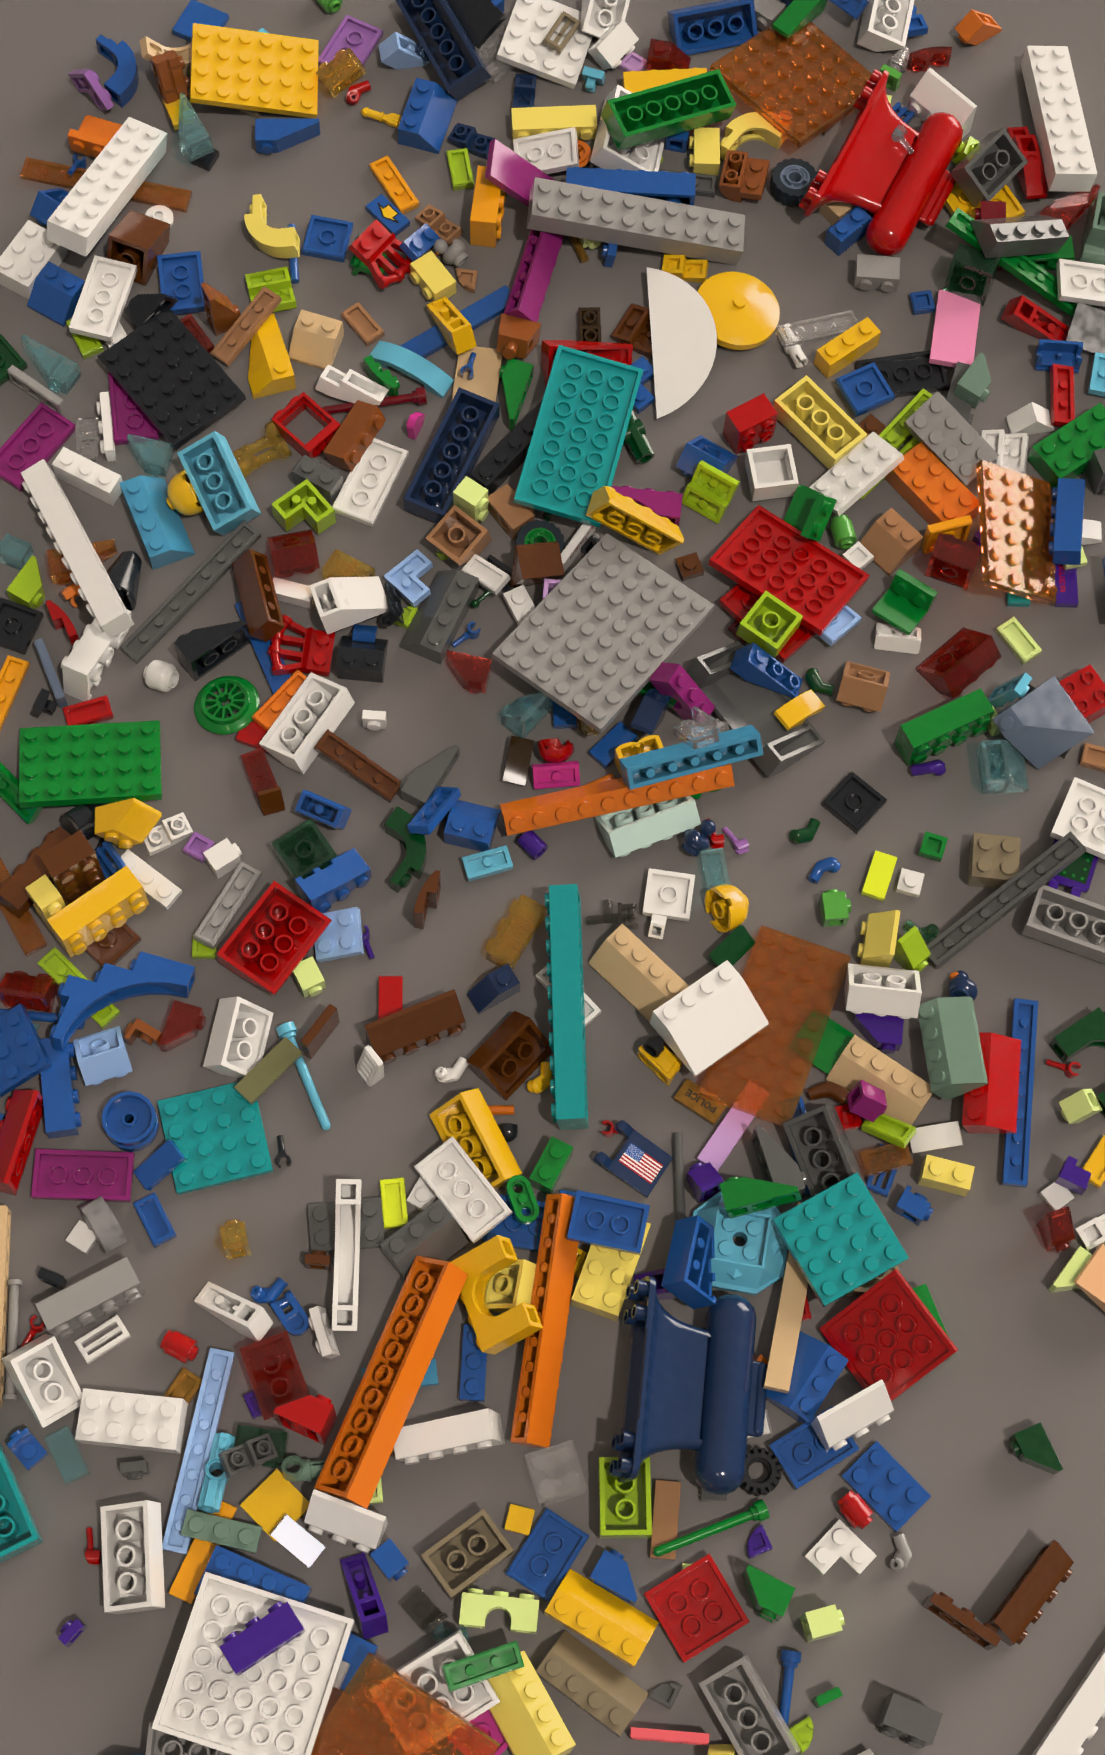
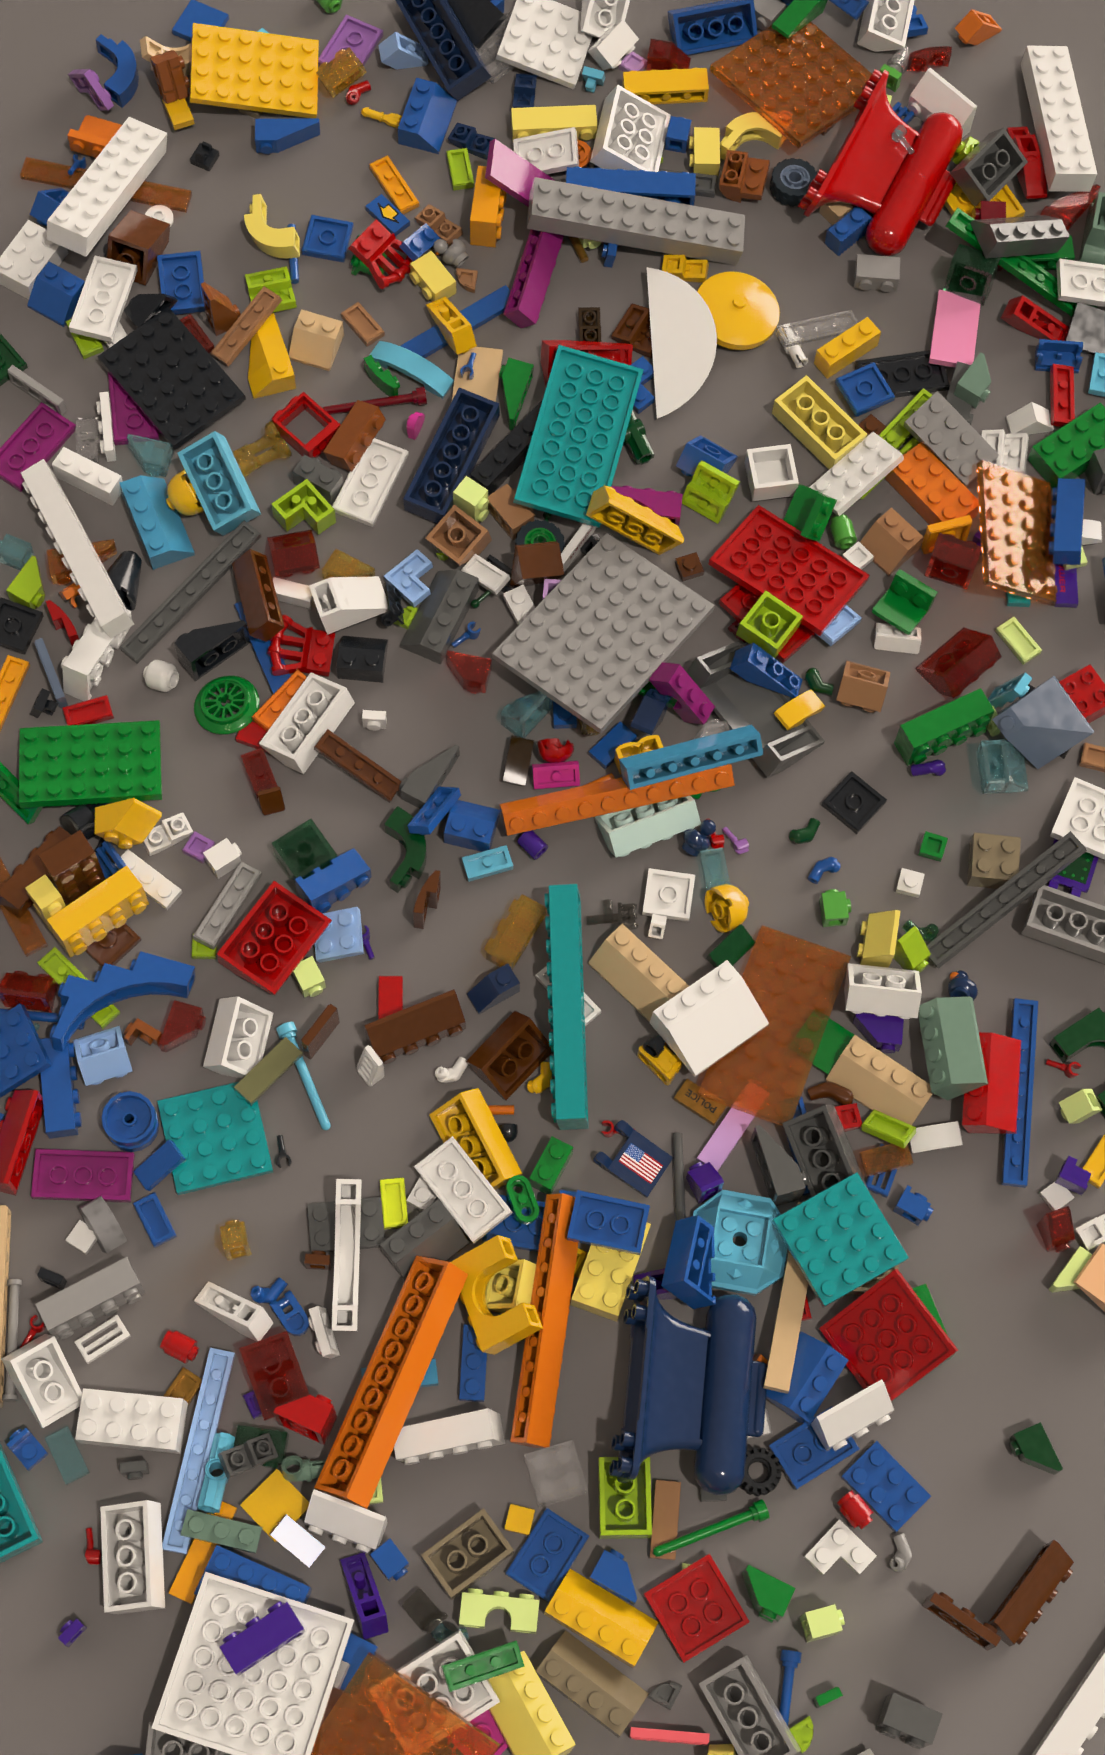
(56, 369): clear light blue slope -> none
(192, 133): clear light blue slope -> none
(323, 810): blue brick -> none
(350, 386): white slope -> none
(364, 633): blue tile -> none
(517, 336): dark orange torso -> none
(554, 44): dark tan tile -> none
(668, 109): green brick -> none
(699, 731): clear bracket -> none
(750, 424): red brick -> none
(754, 1195): green slope -> none
(758, 1543): dark purple tile -> none
(867, 1101): magenta brick -> none
(879, 875): neon yellow tile -> none
(922, 302): blue tile -> none
(946, 1175): light yellow brick -> none

